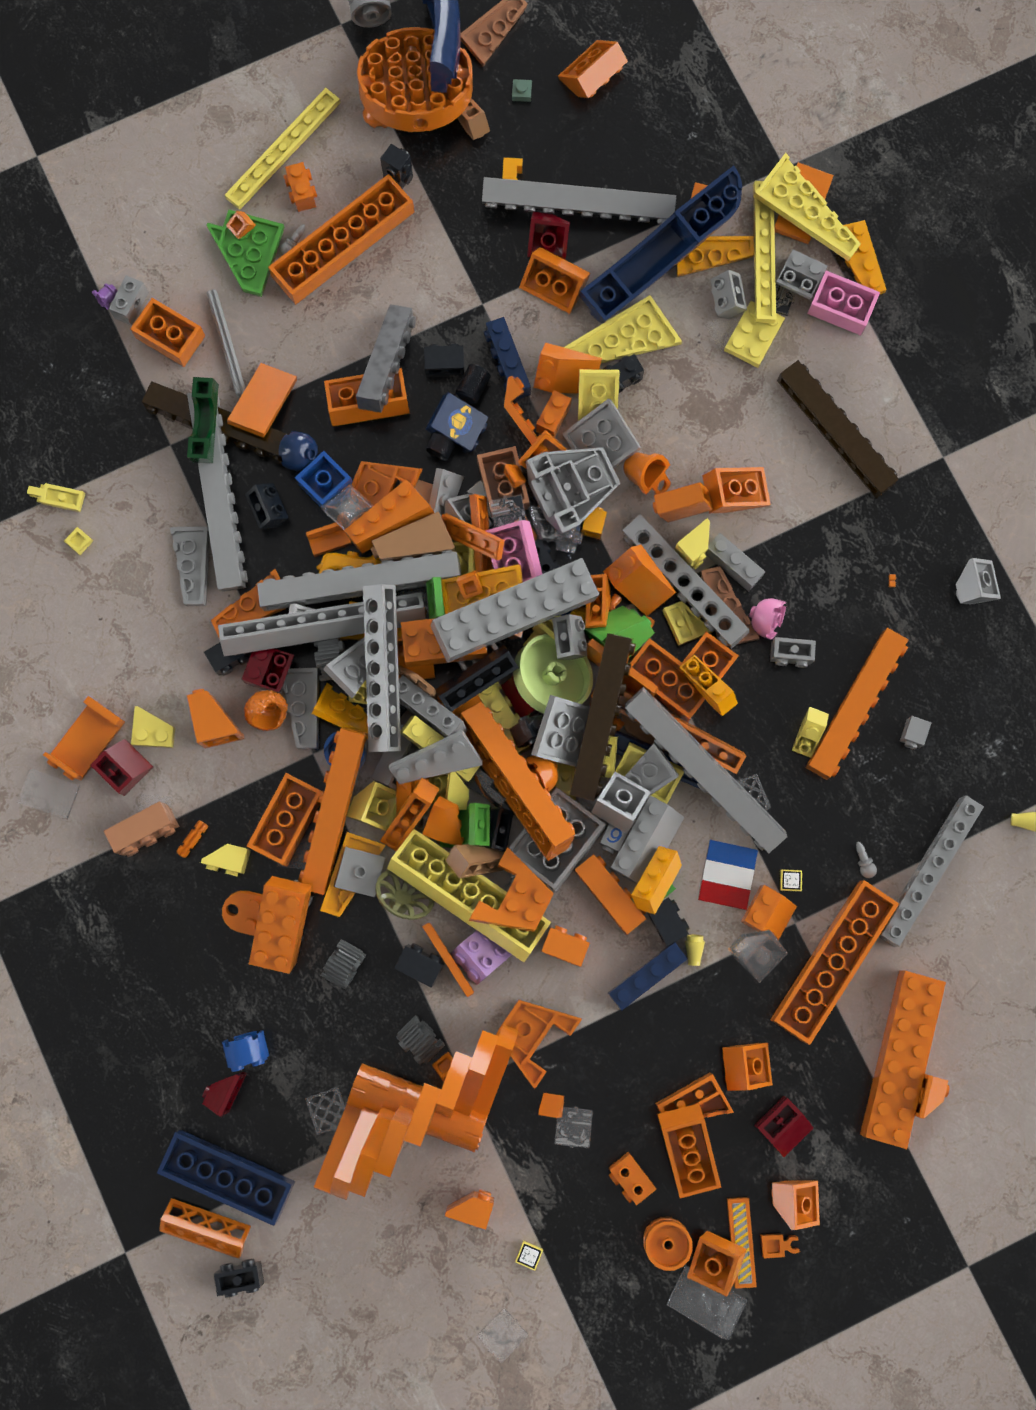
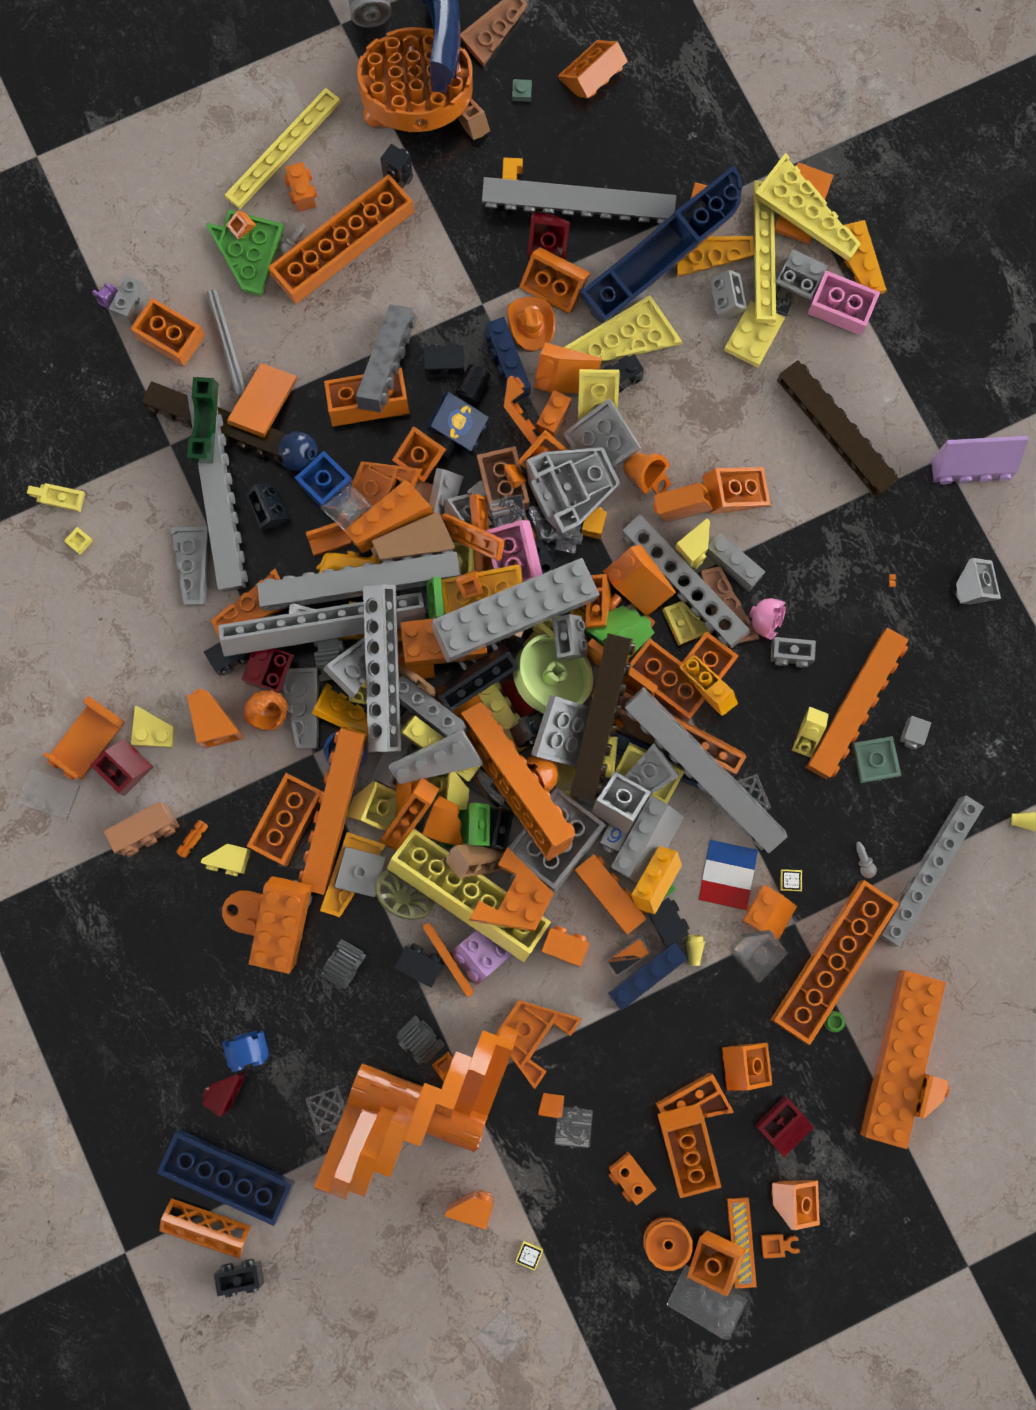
(419, 452): none -> orange slope
(531, 322): none -> orange hat
(628, 956): none -> slope
(835, 1022): none -> bright green plate
(876, 759): none -> sand green tile
(978, 459): none -> lavender slope

